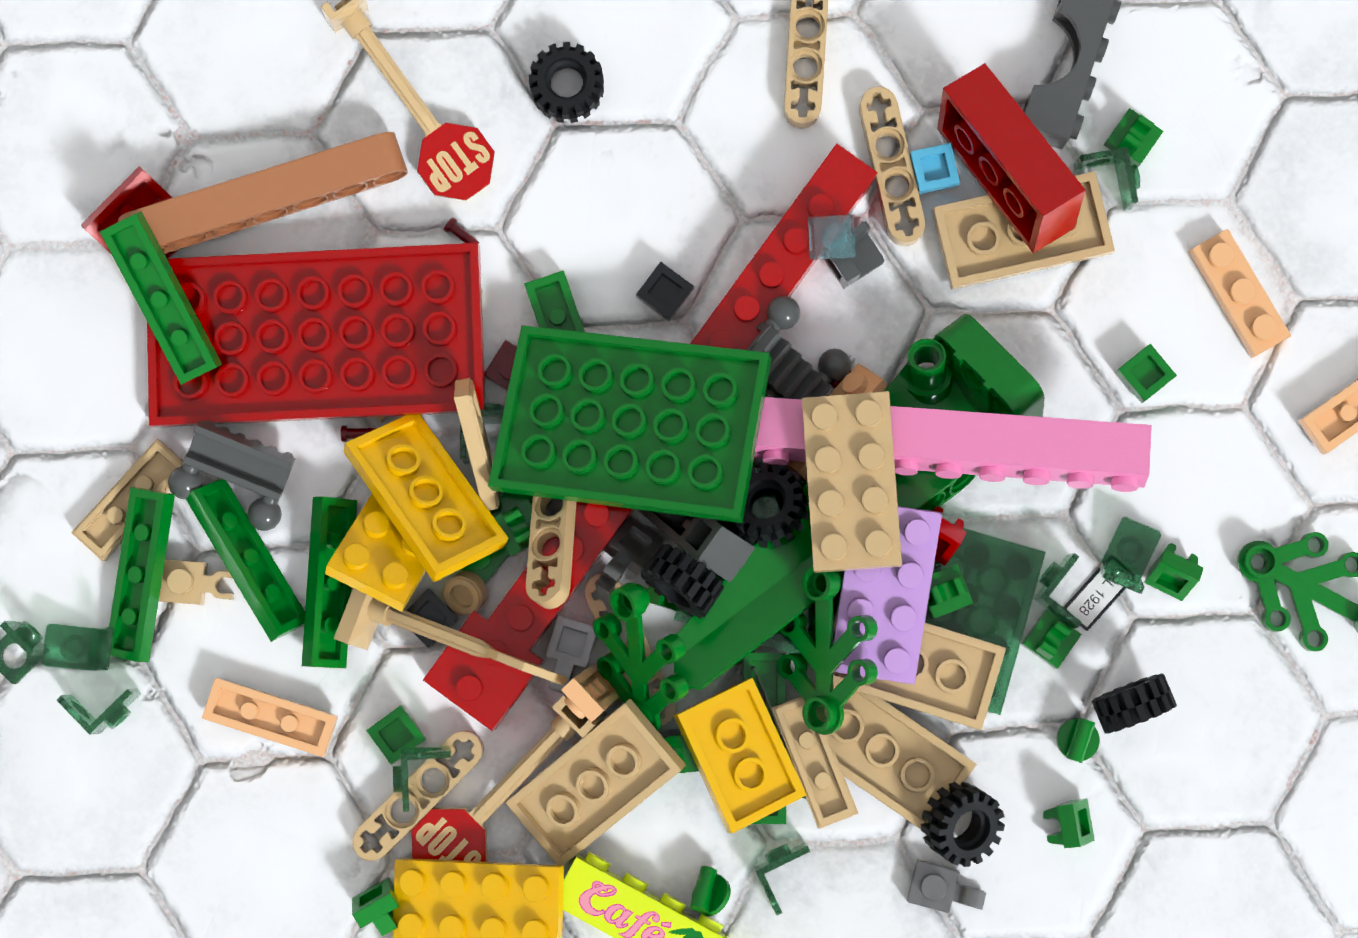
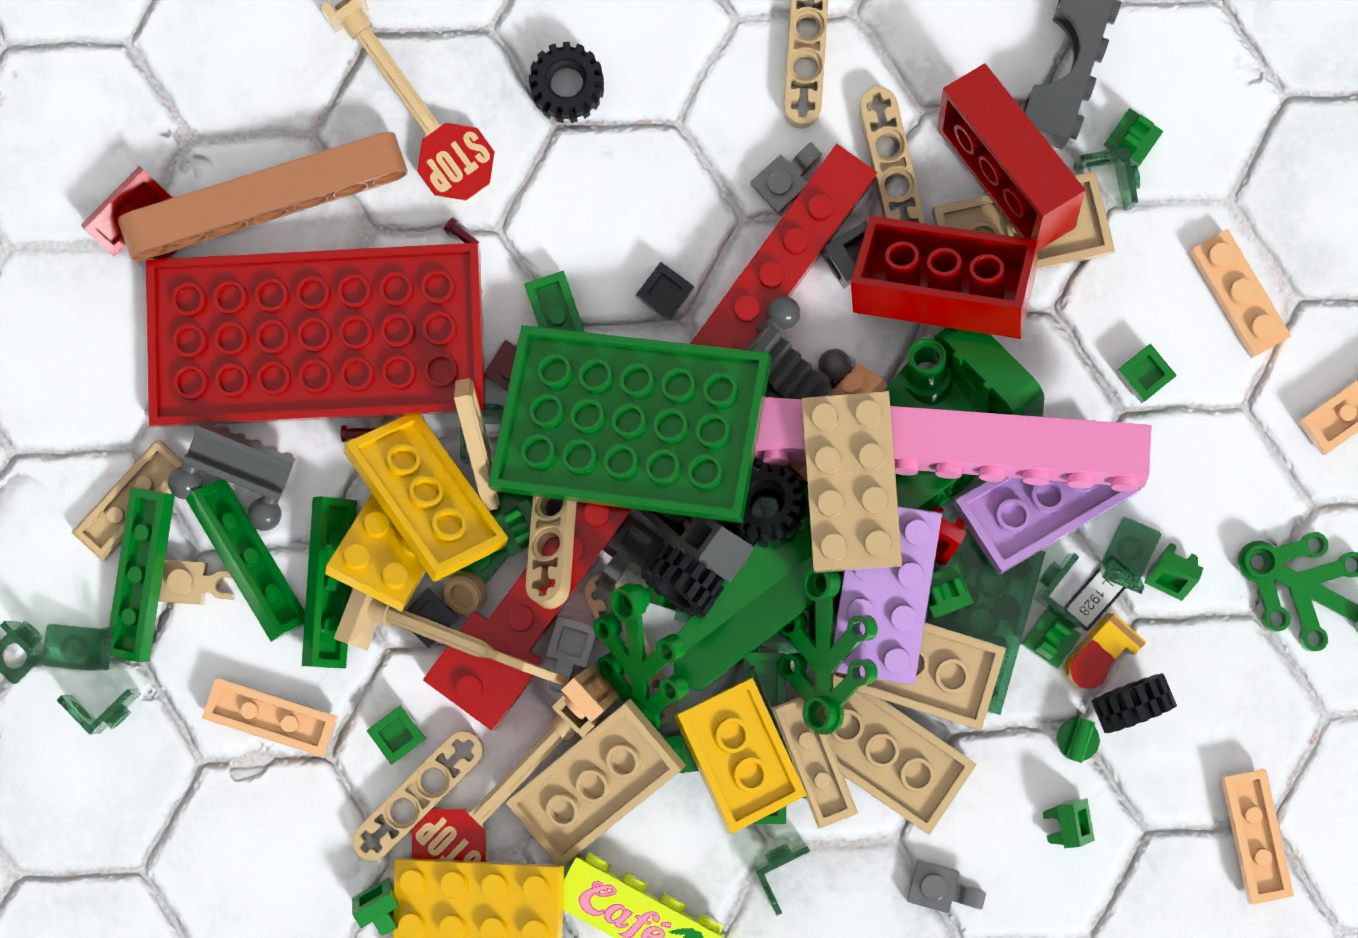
(160, 297): green plate -> none
(400, 773): clear green bracket -> none
(710, 892): green plate -> none
(783, 181): none -> flat silver plate
(831, 237): clear light blue plate -> none
(934, 168): medium azure plate -> none
(944, 276): none -> red brick
(976, 837): black tyre -> none
(1021, 519): none -> lavender plate
(1098, 650): none -> leg
(1257, 836): none -> light nougat plate

